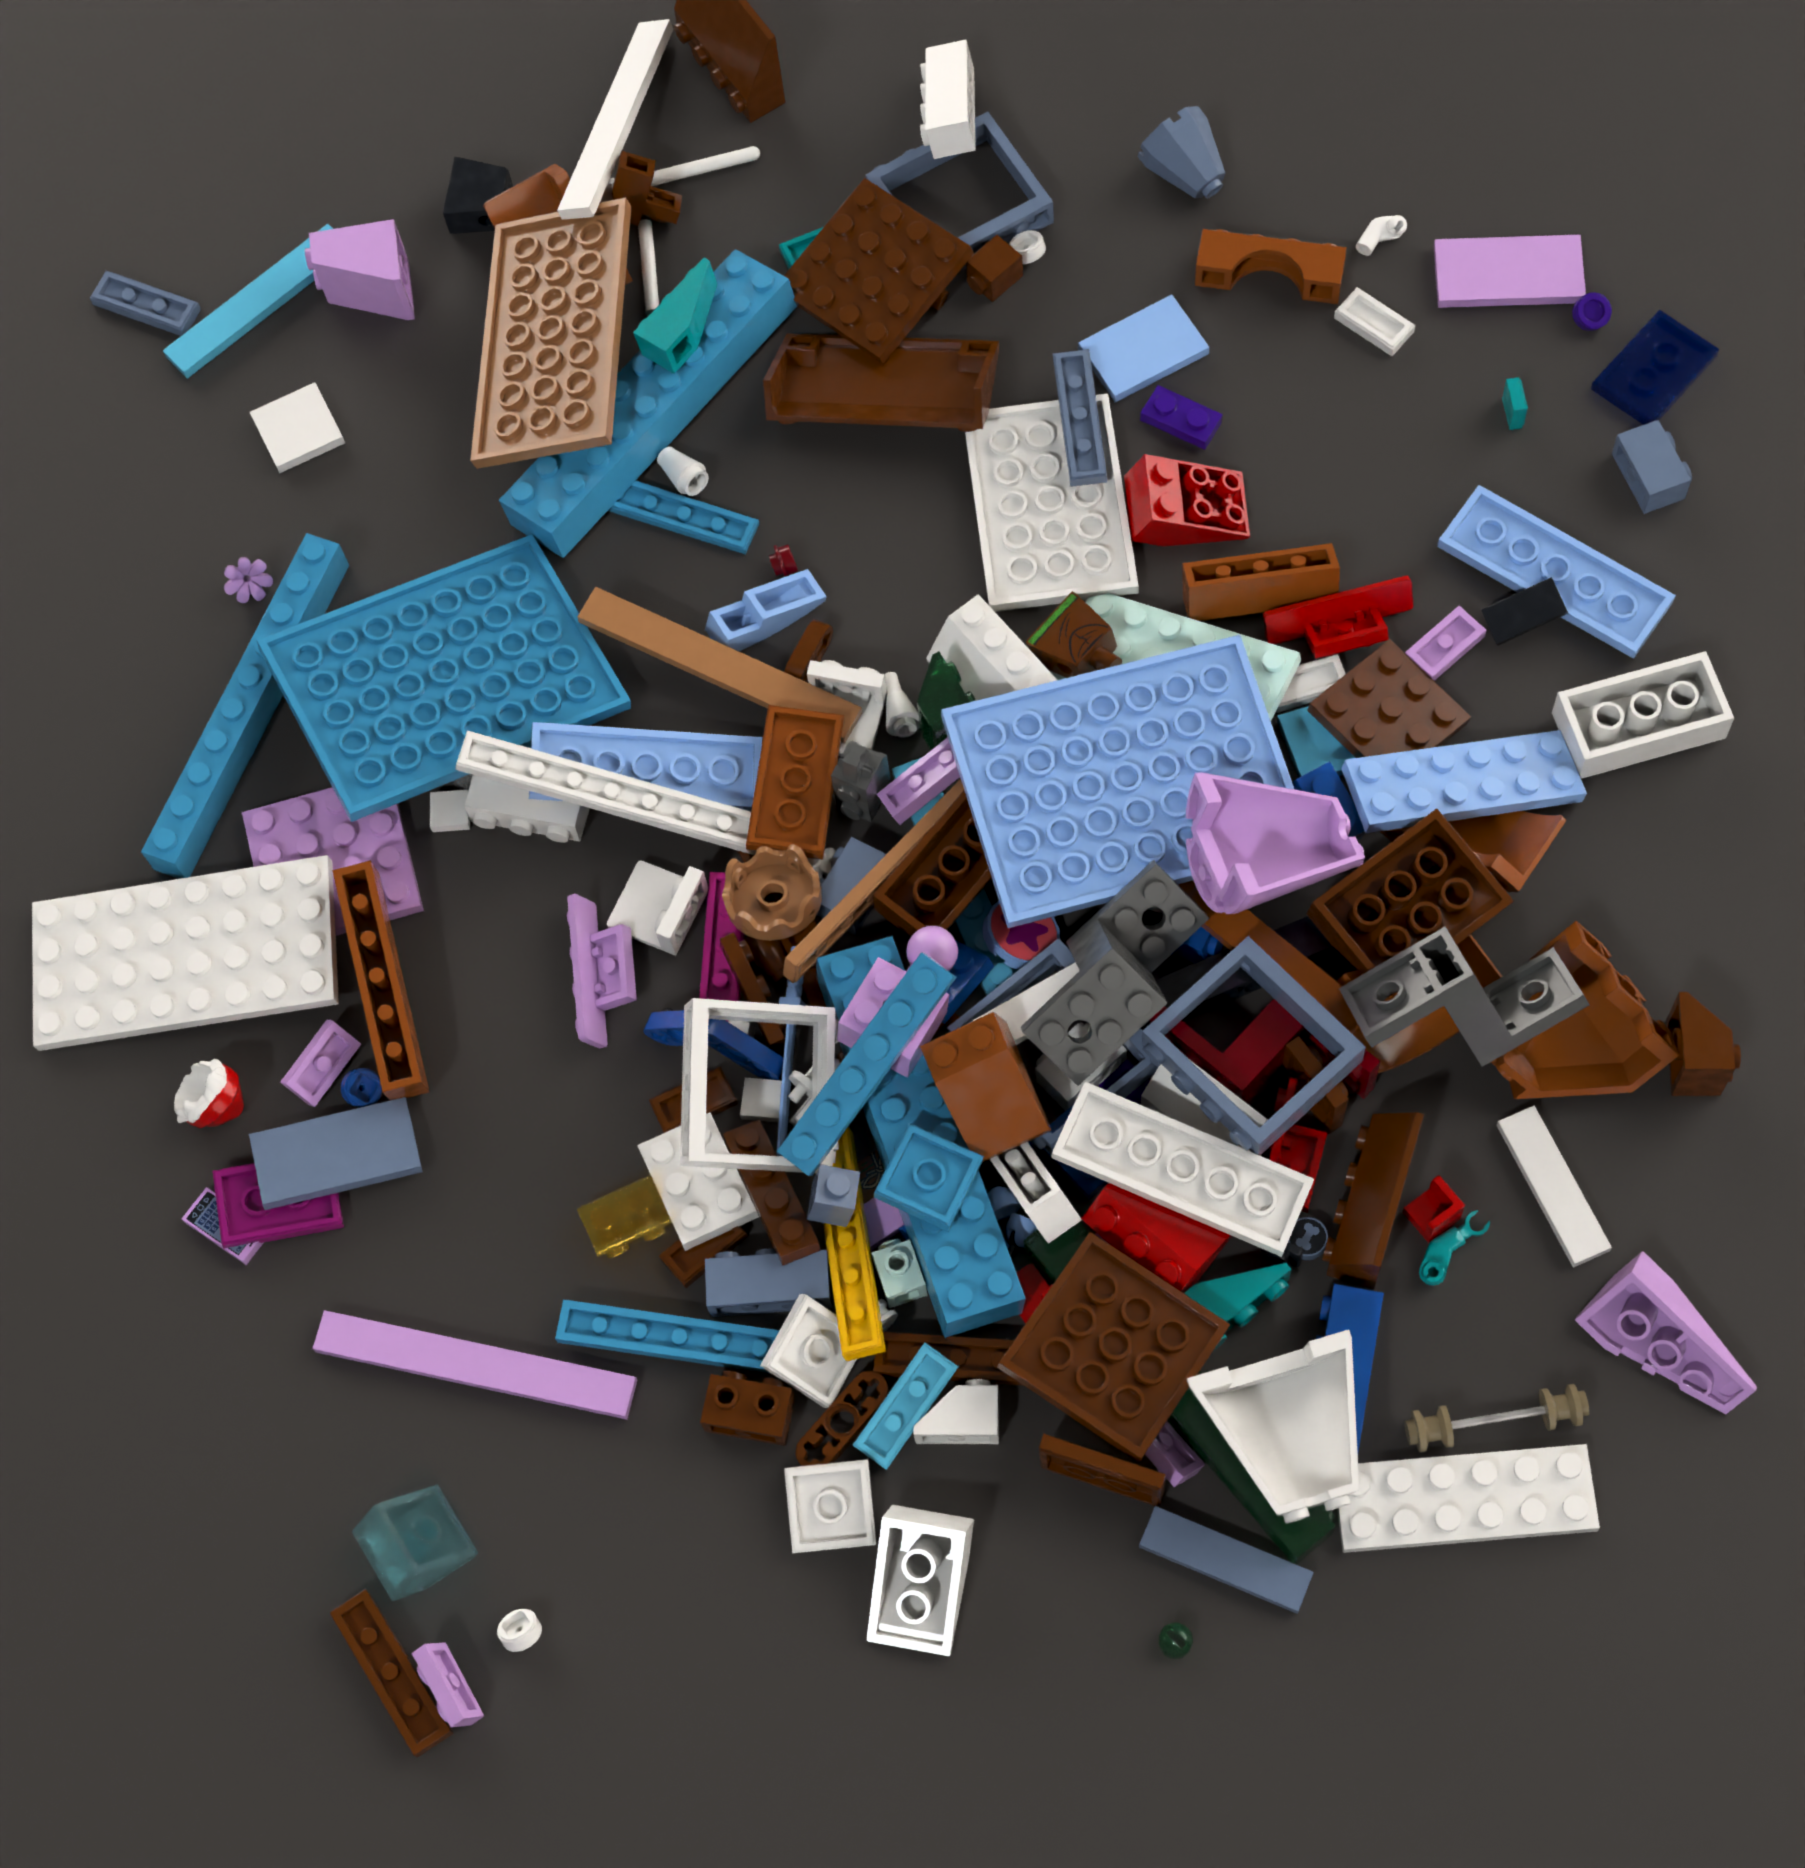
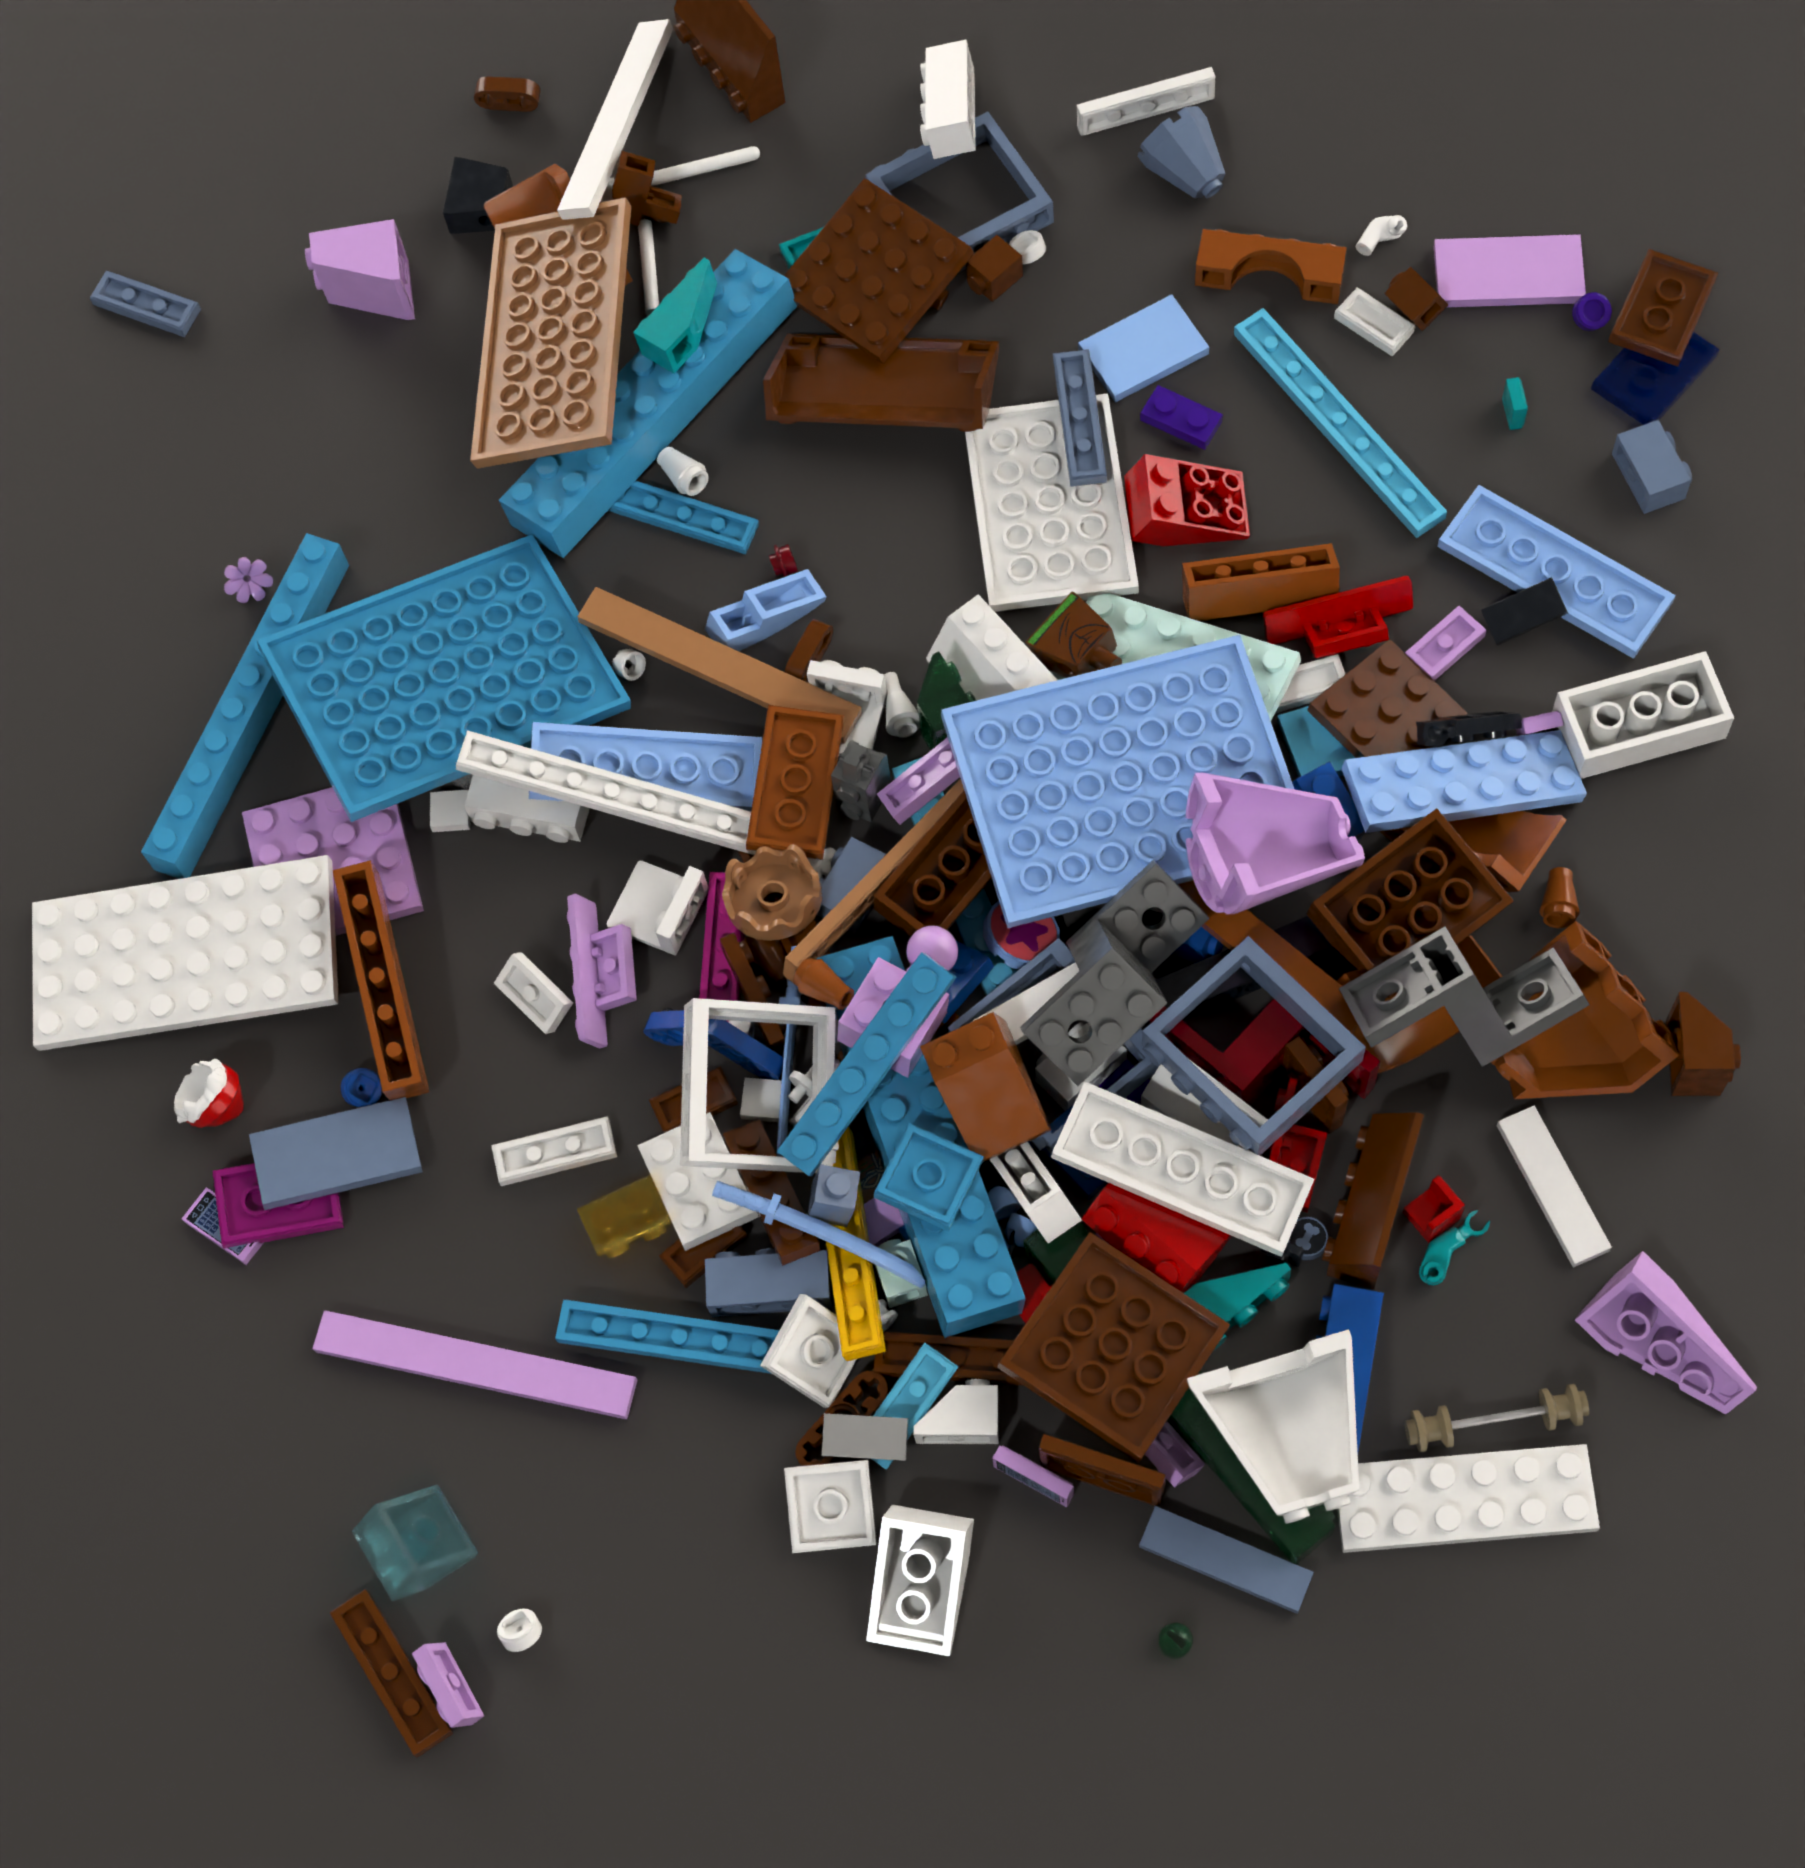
(242, 312): medium azure tile -> none
(297, 427): white tile -> none
(320, 1063): lavender plate -> none
(507, 94): none -> reddish brown beam
(533, 992): none -> white plate
(554, 1151): none -> white tile
(633, 657): none -> white hinge
(748, 1408): reddish brown brick -> none
(775, 1210): none -> light blue sword
(820, 982): none -> dark orange cone
(865, 1437): none -> light grey tile
(1033, 1475): none -> lavender tile
(1146, 101): none -> white tile
(1340, 423): none -> medium azure plate
(1415, 298): none -> reddish brown brick
(1463, 727): none -> black hinge
(1540, 722): none -> lavender tile
(1559, 901): none -> dark orange cone
(1663, 307): none -> reddish brown tile

